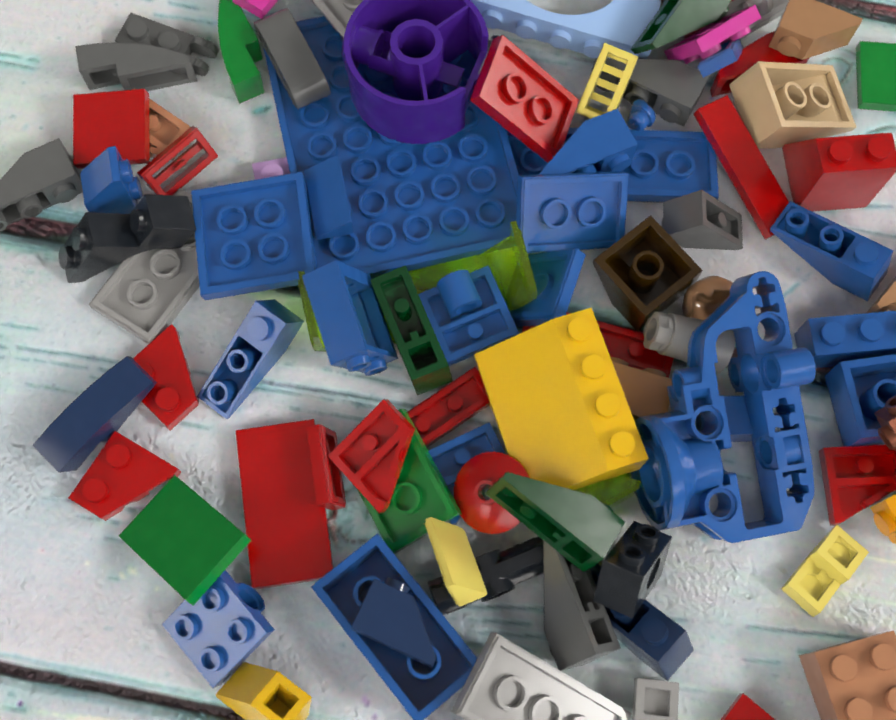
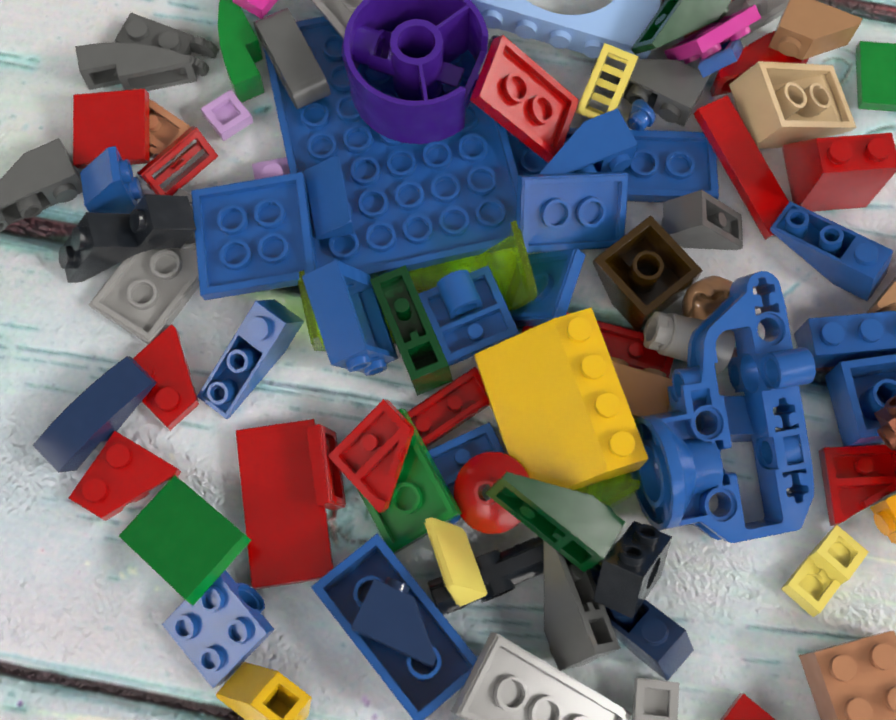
(227, 115): none -> lavender plate

